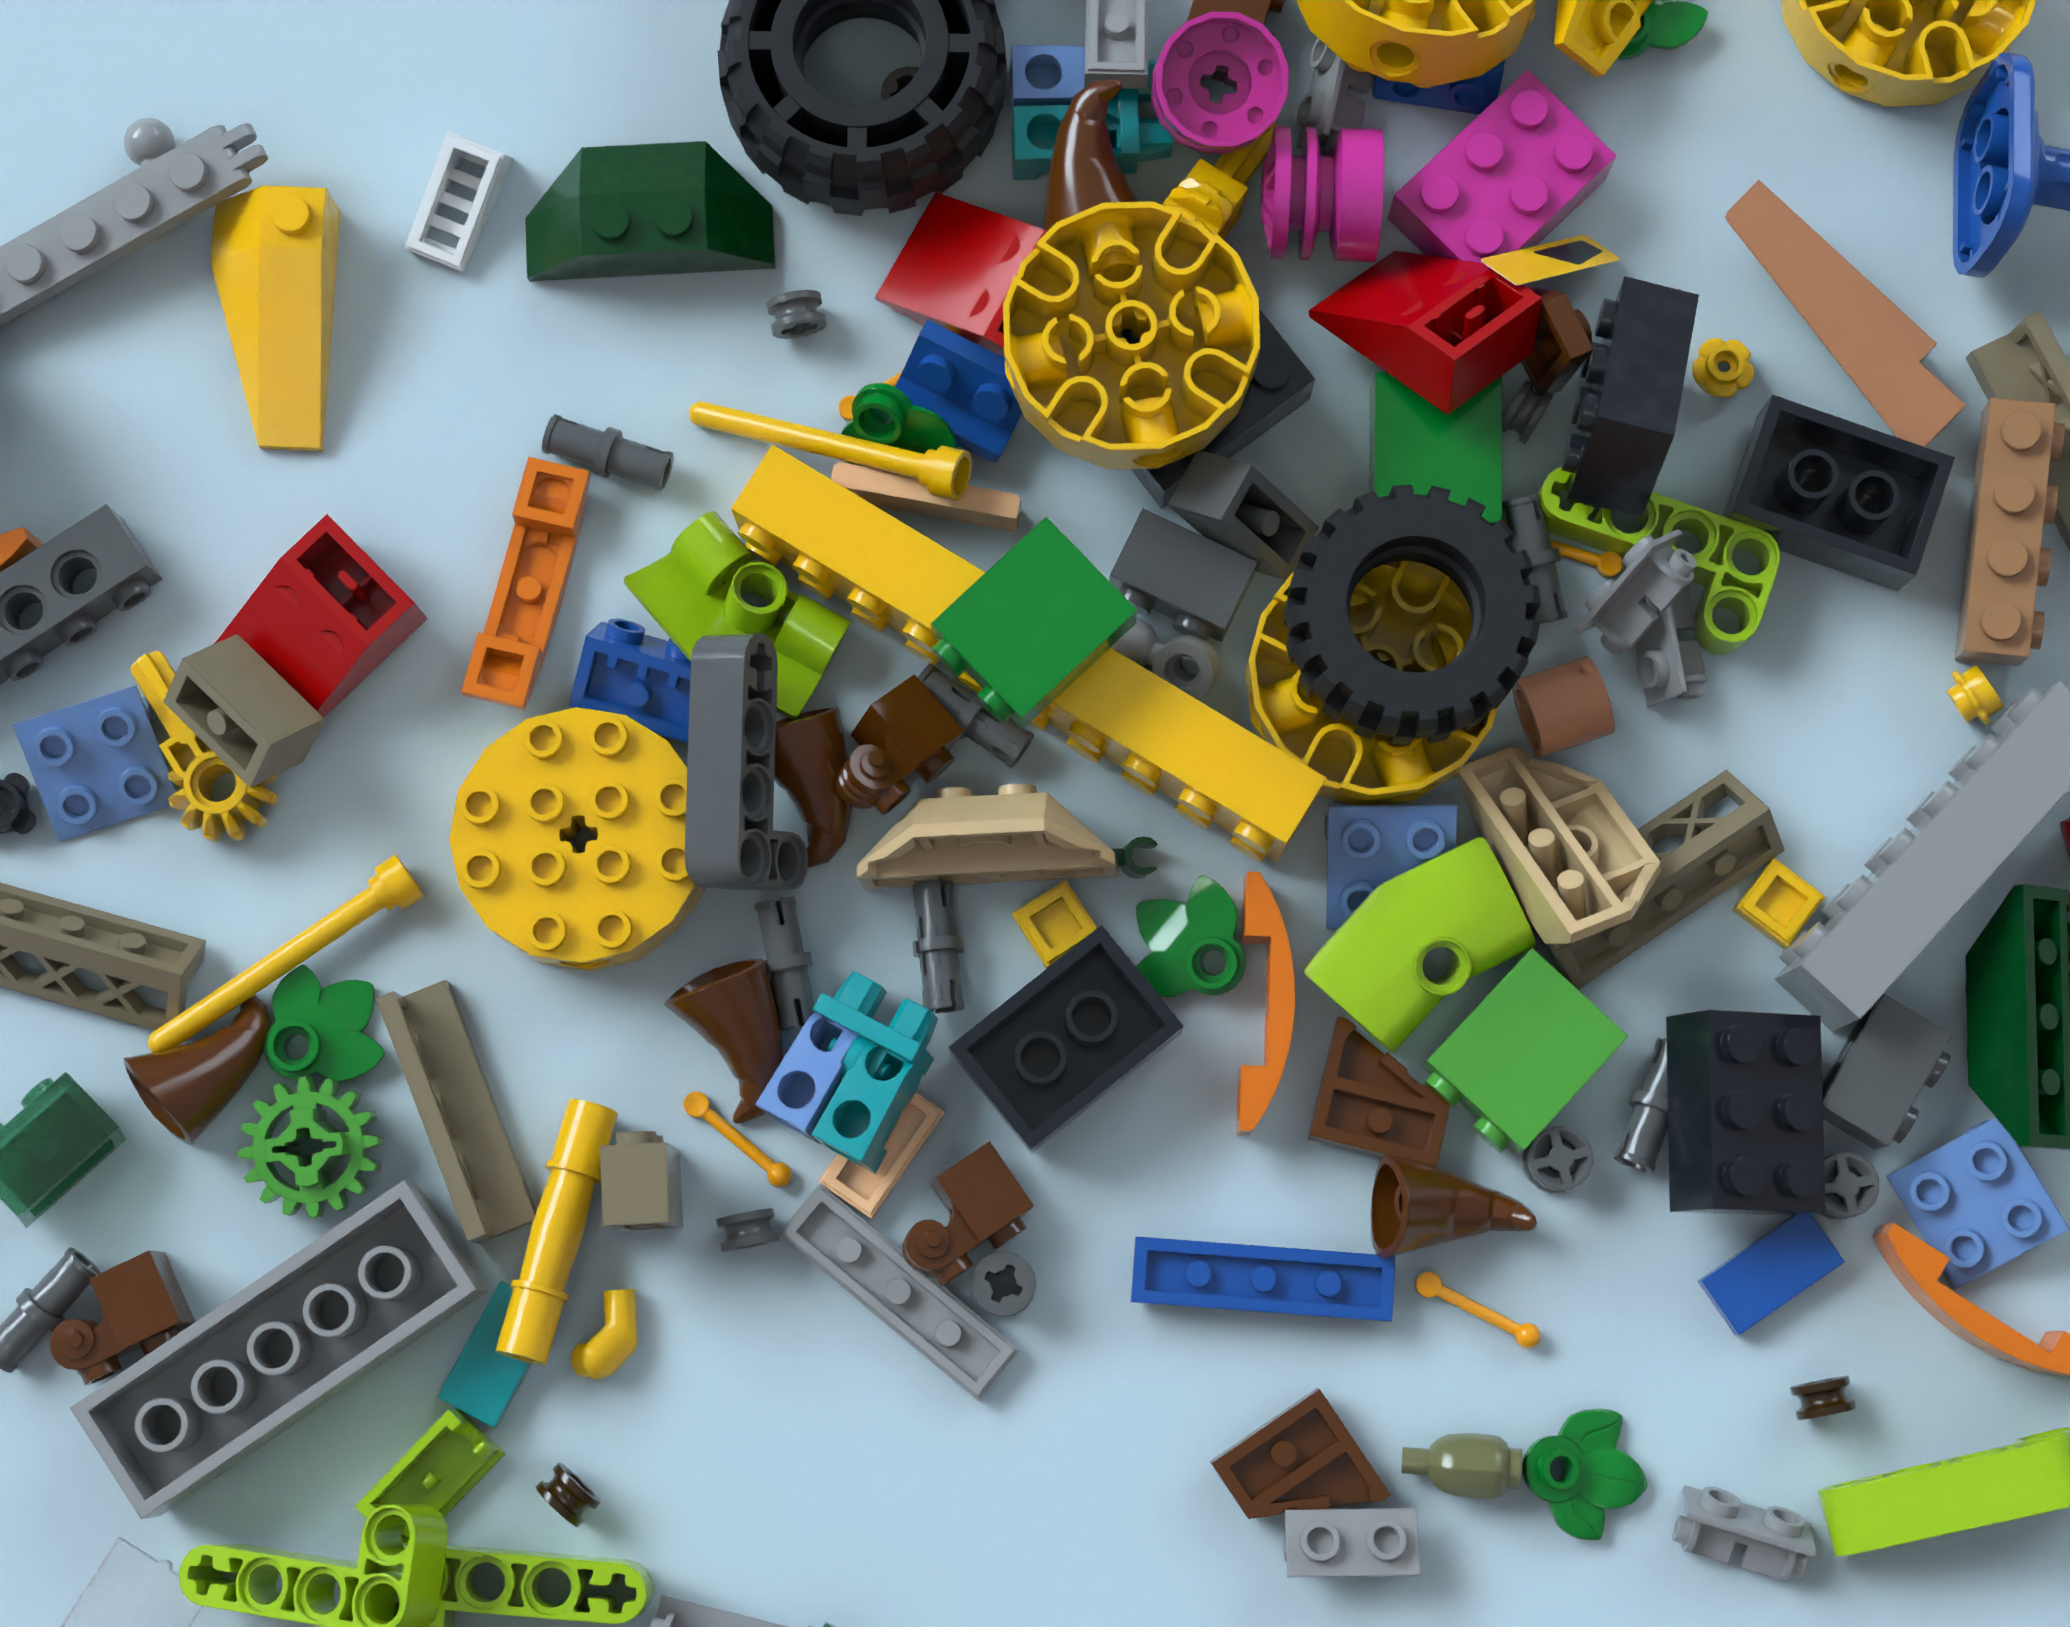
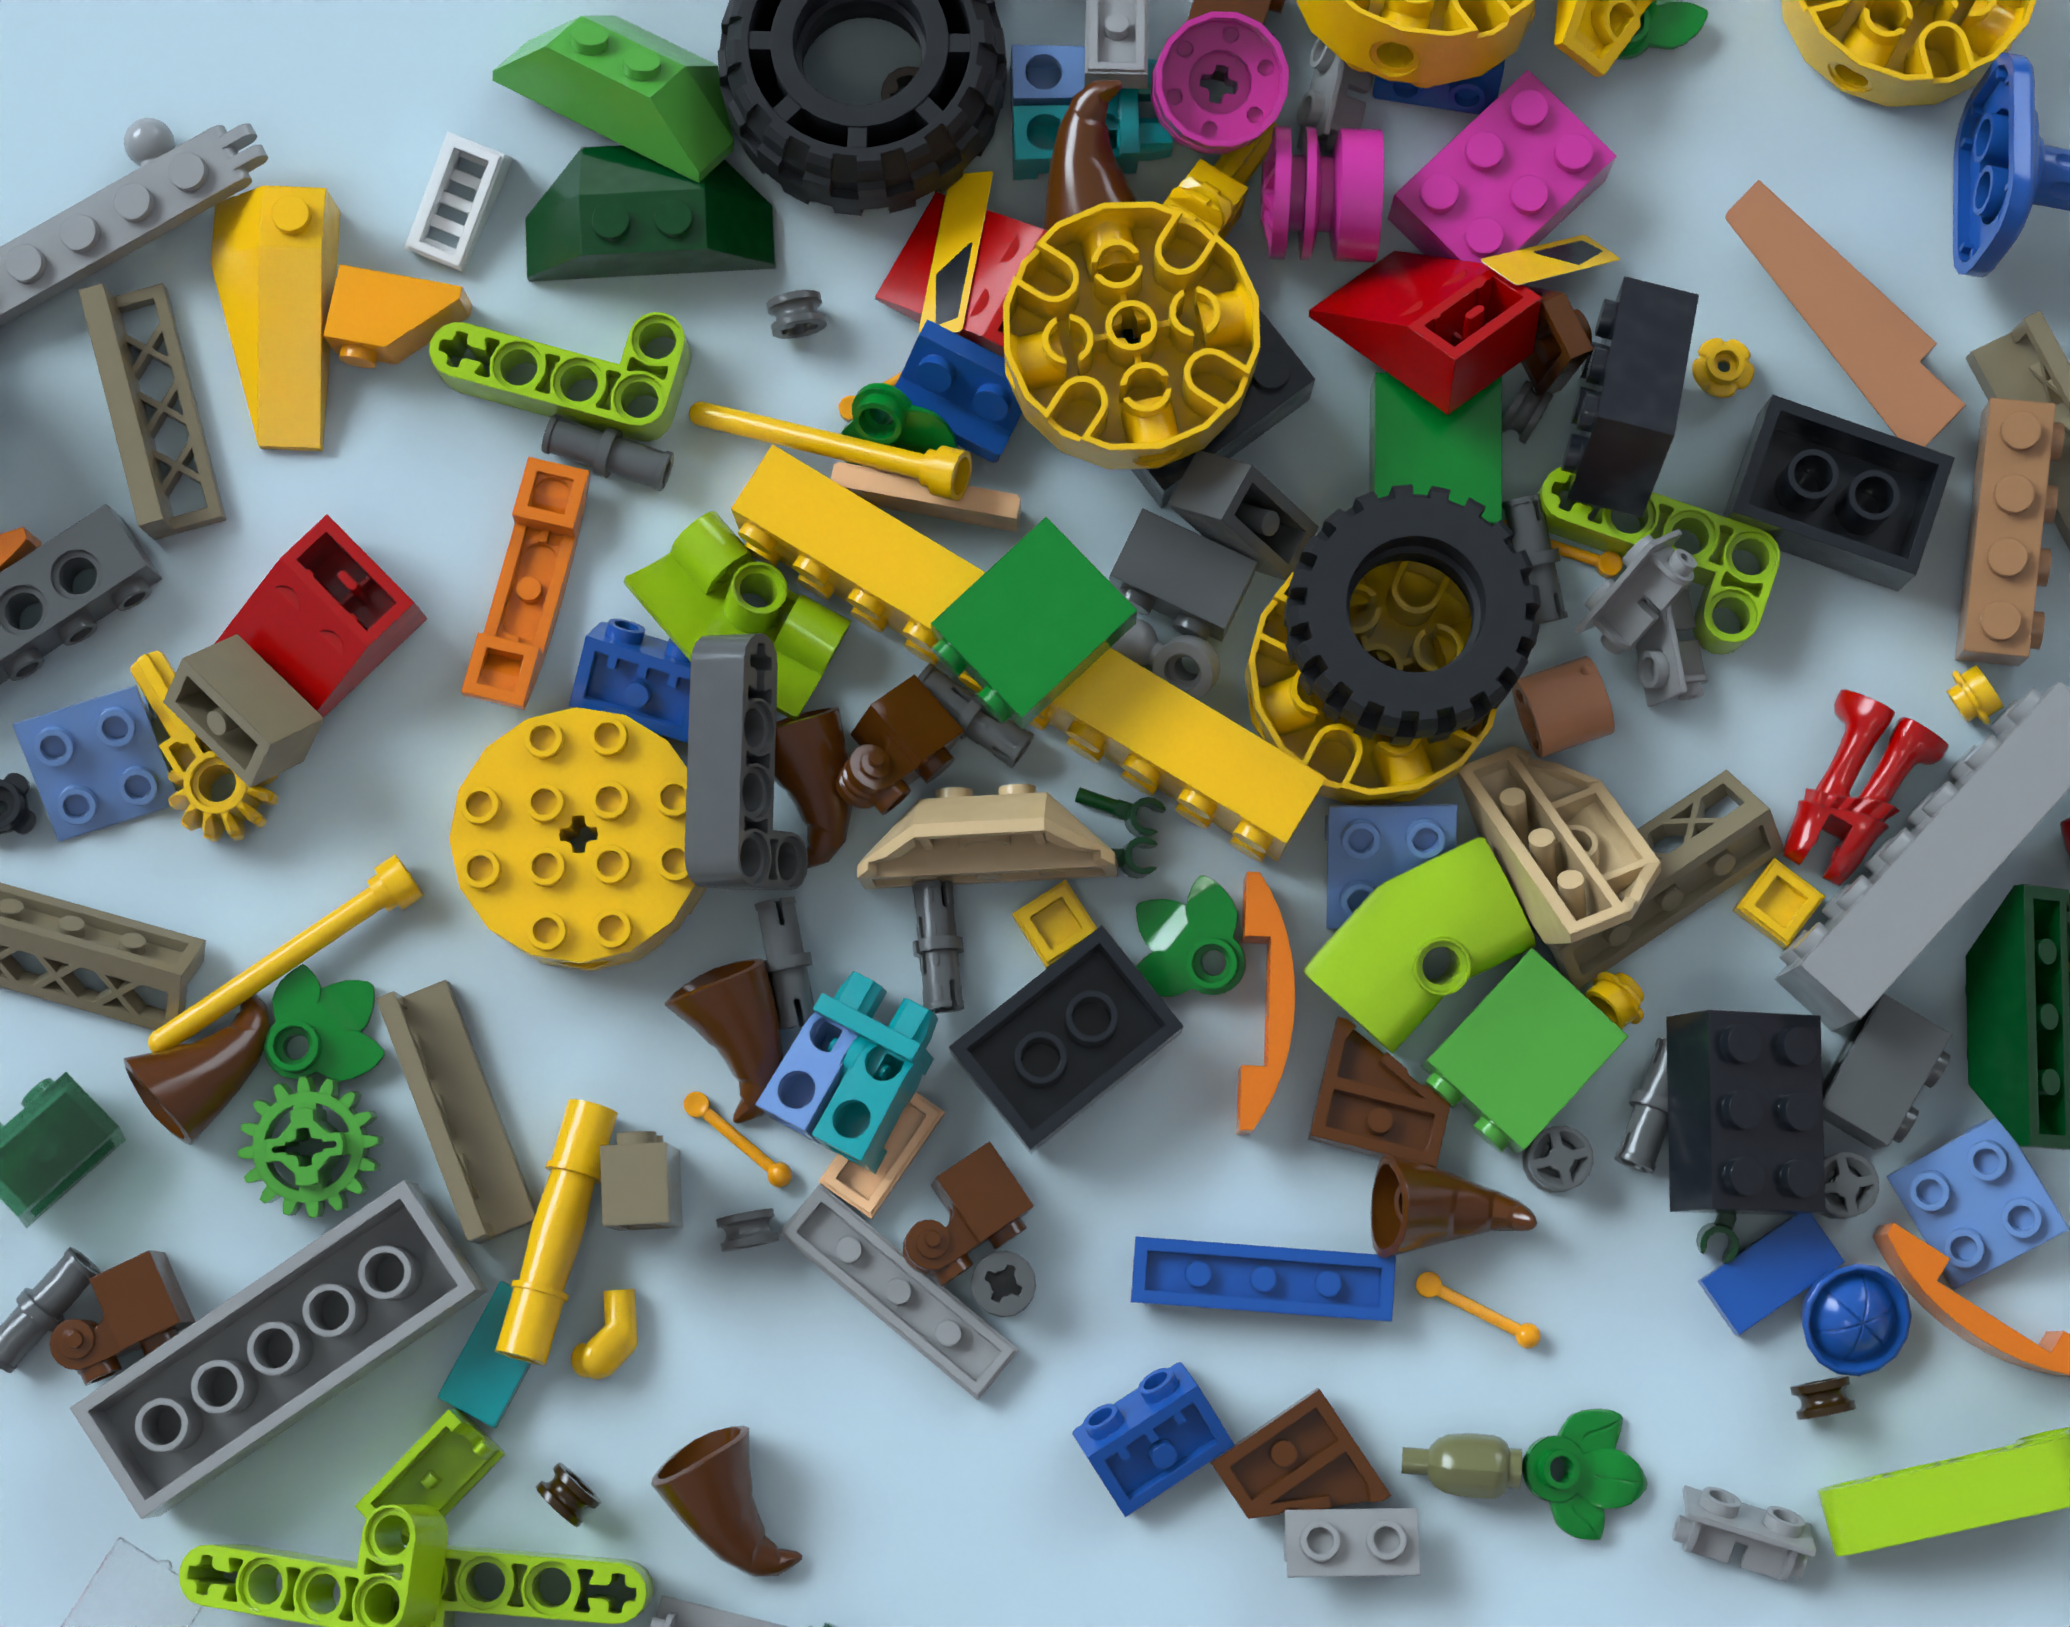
(129, 414): none -> dark tan fence
(388, 315): none -> light orange slope
(562, 368): none -> lime beam
(628, 90): none -> bright green wedge
(712, 1496): none -> reddish brown hat
(957, 251): none -> yellow sticker
(1121, 809): none -> dark green hand
(1152, 1437): none -> blue bracket
(1617, 998): none -> yellow plate
(1724, 1223): none -> dark green hand
(1856, 1319): none -> blue hat
(1861, 818): none -> red piece

